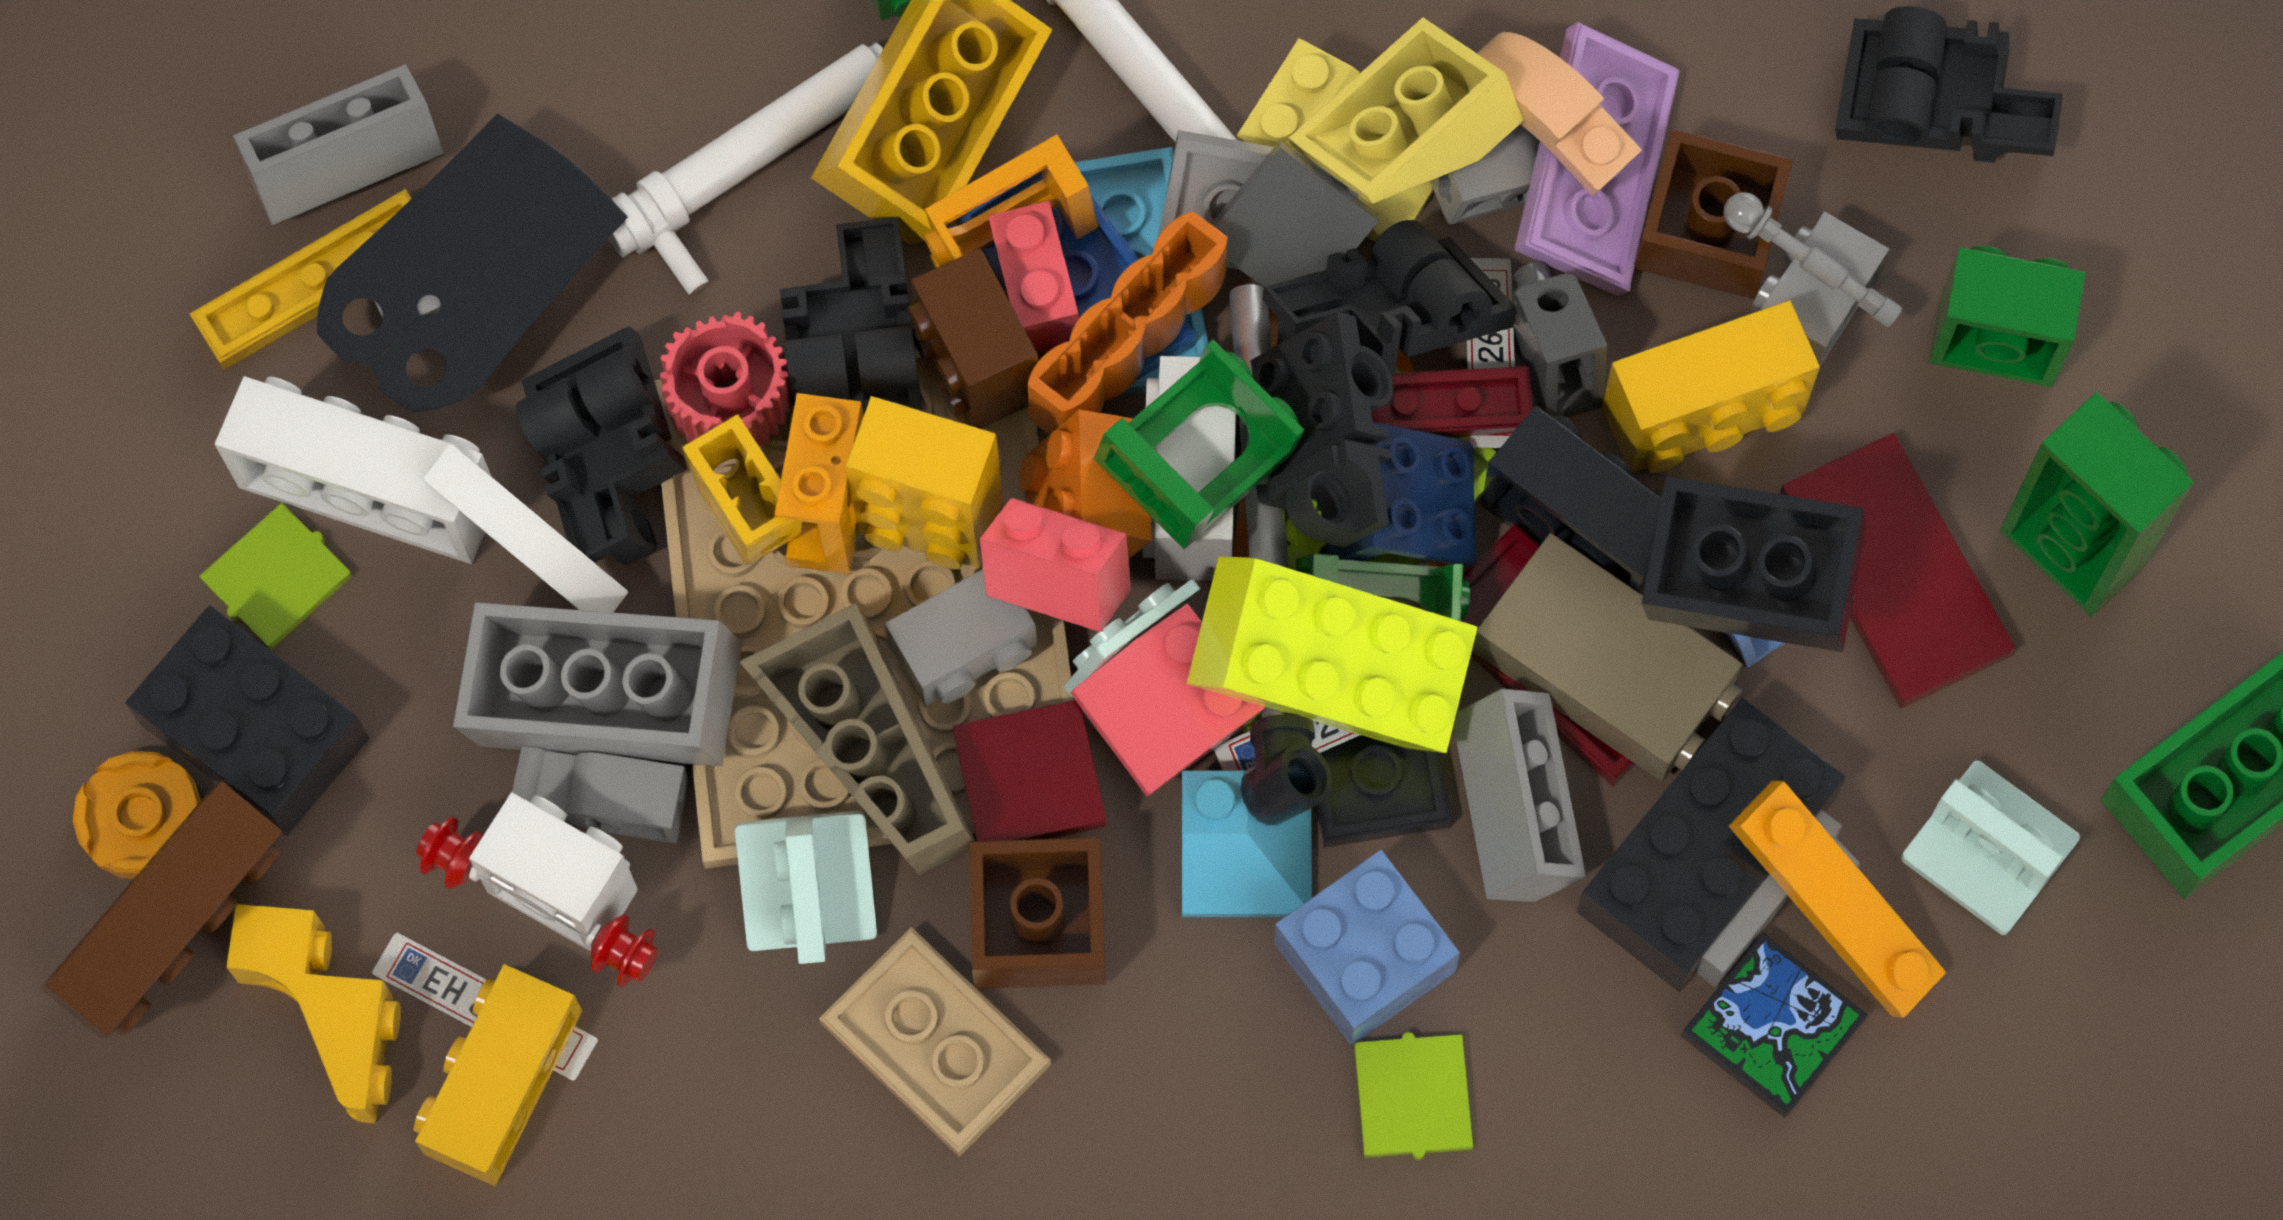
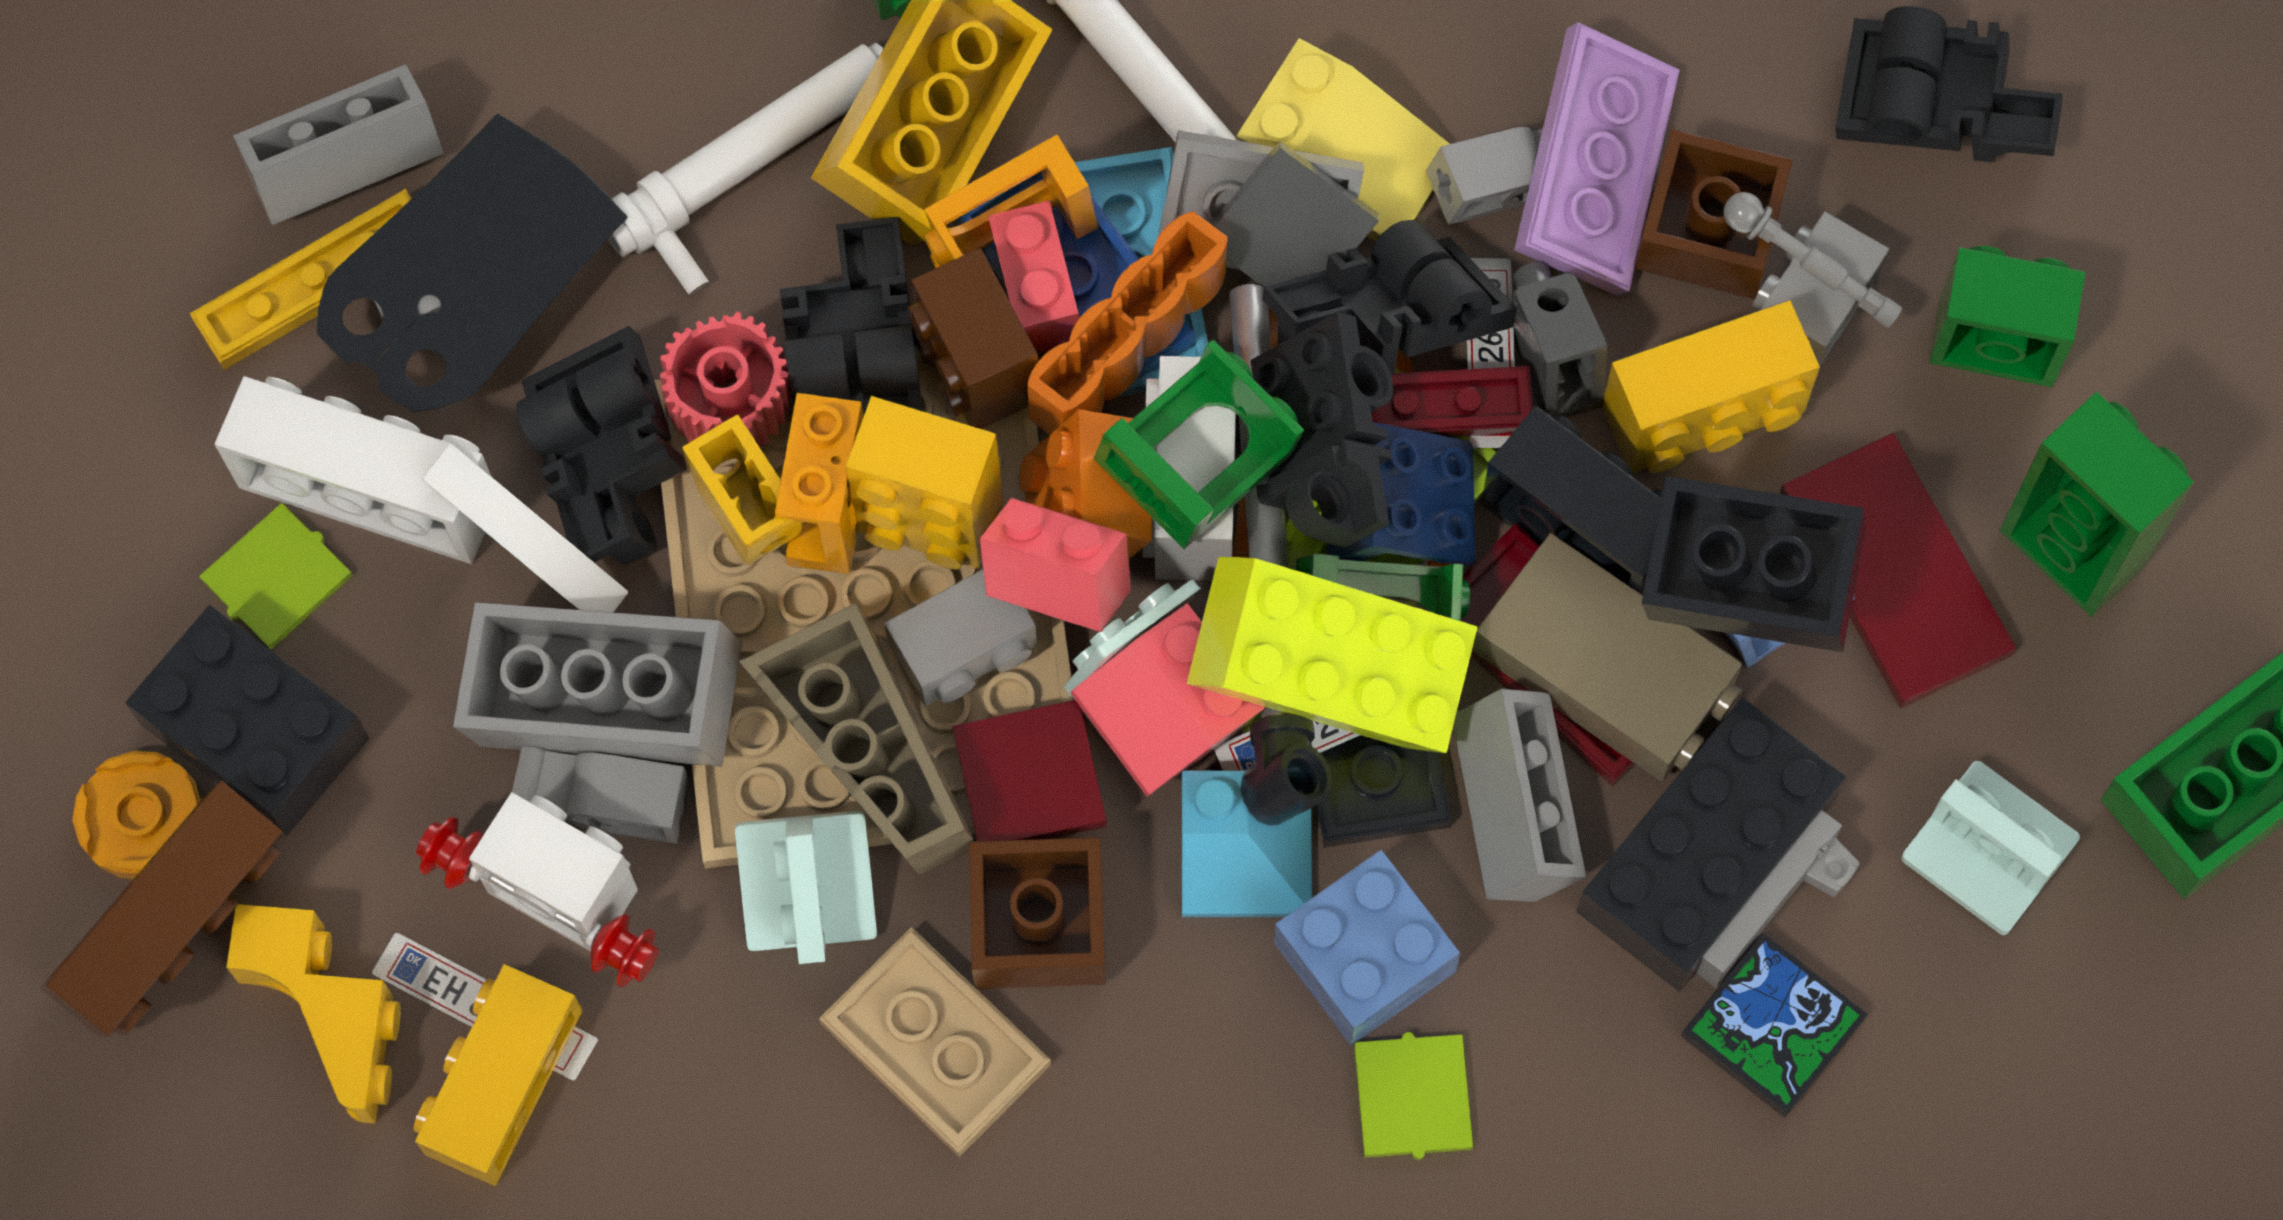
(1411, 116): light yellow slope -> none
(1562, 110): light nougat arch -> none
(1837, 899): light orange plate -> none

